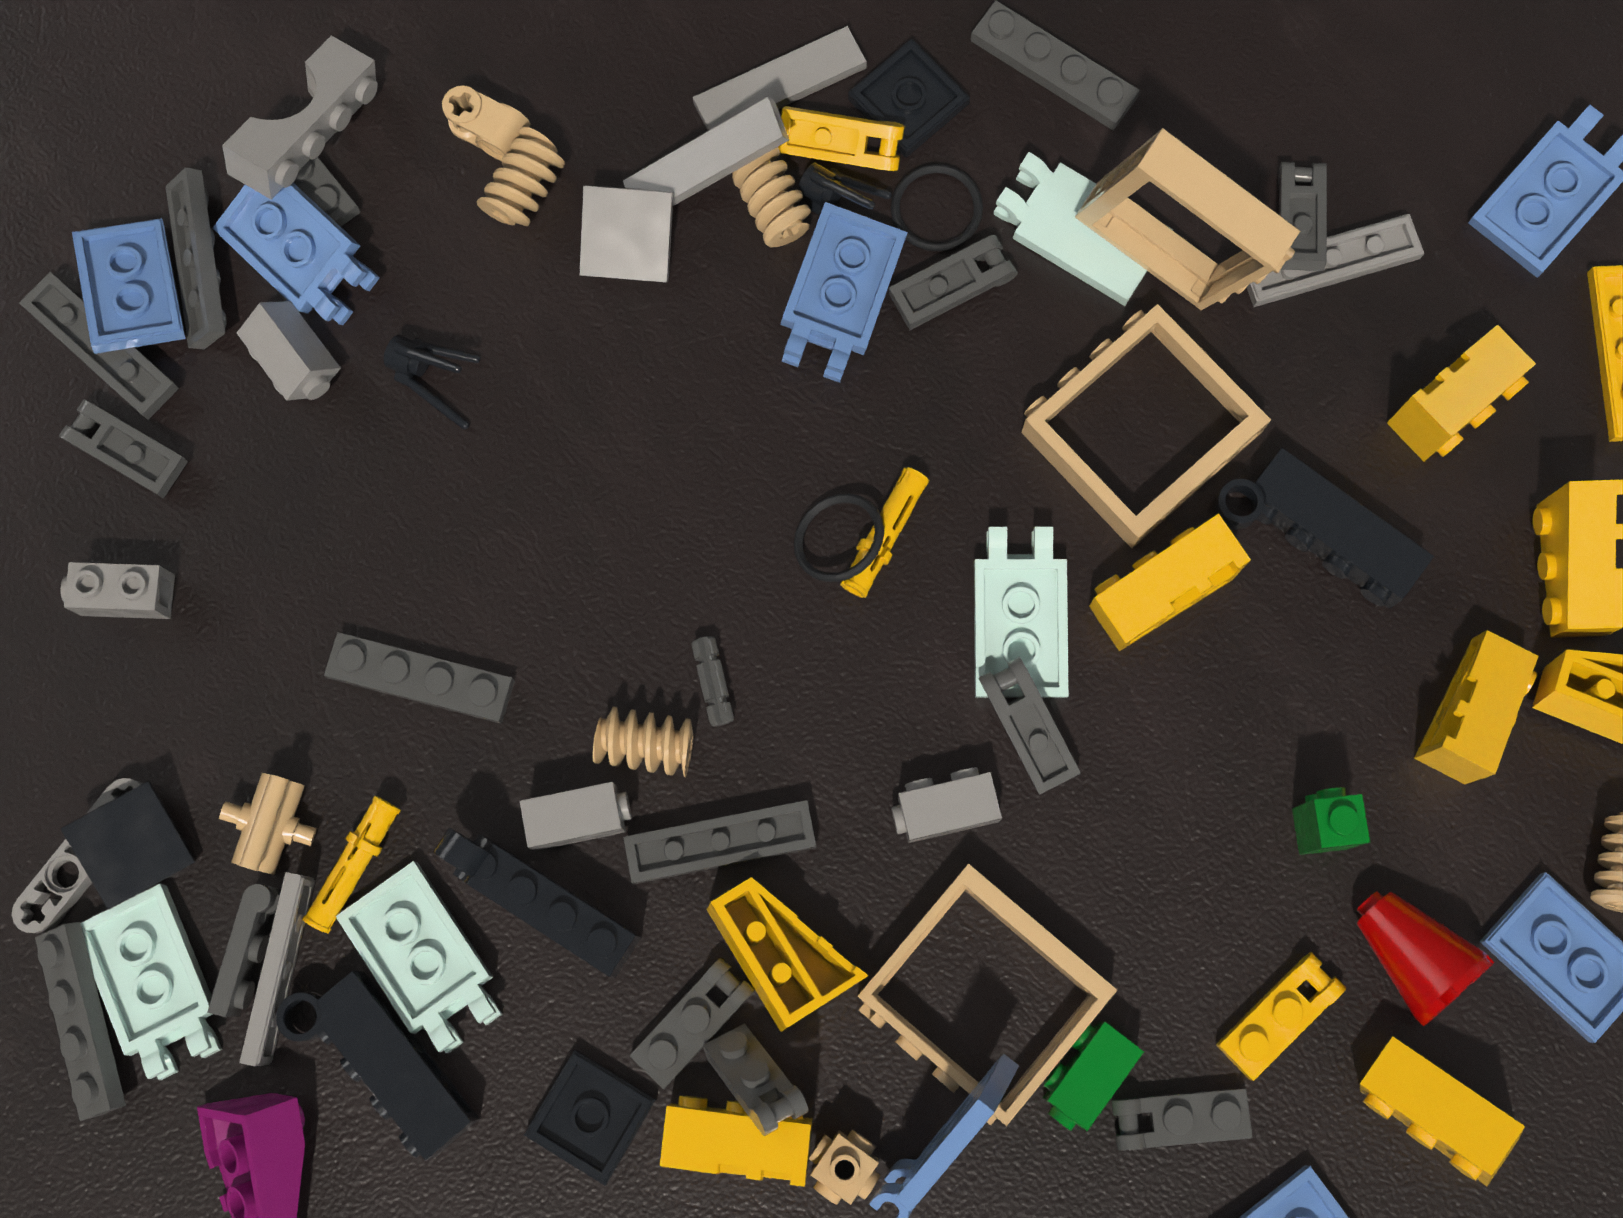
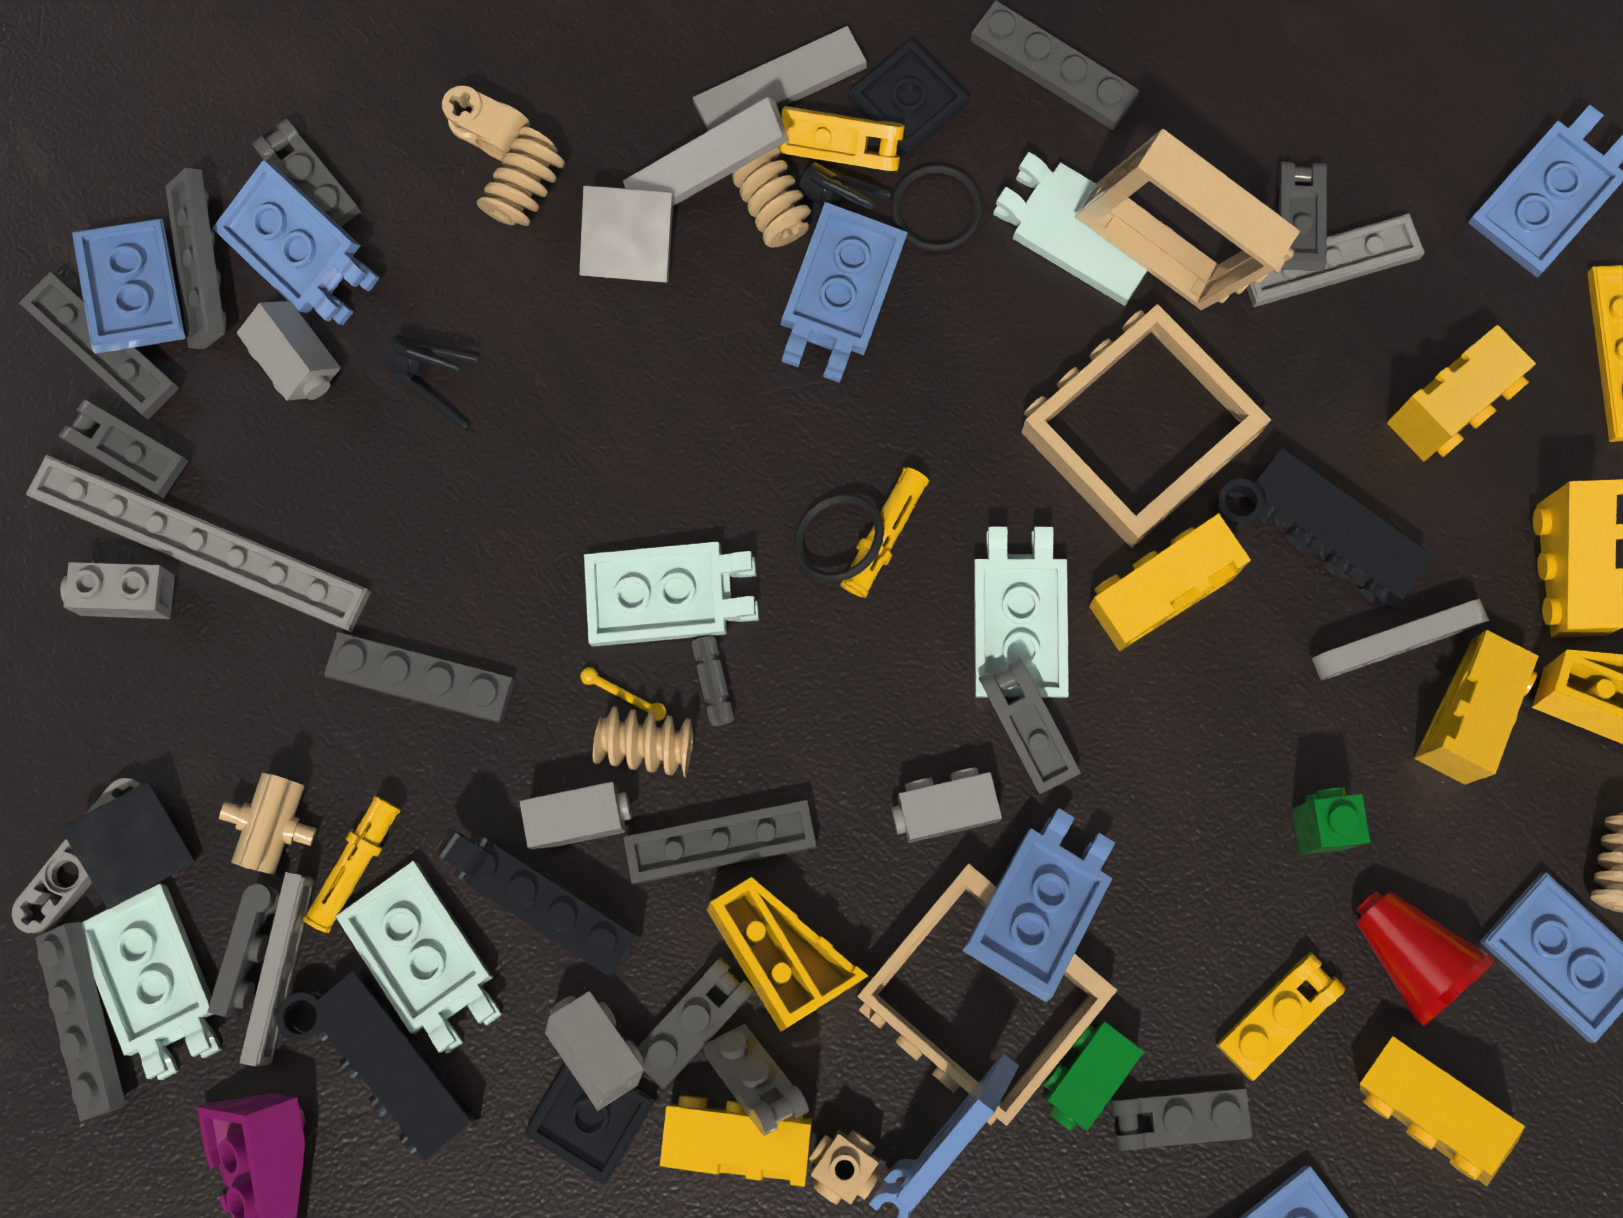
(199, 543): none -> light grey tile
(273, 151): light grey arch -> none
(590, 676): none -> yellow hinge
(594, 1049): none -> light grey brick
(665, 593): none -> light aqua tile
(951, 282): dark grey plate -> none
(1041, 908): none -> medium blue tile
(1400, 639): none -> light grey beam

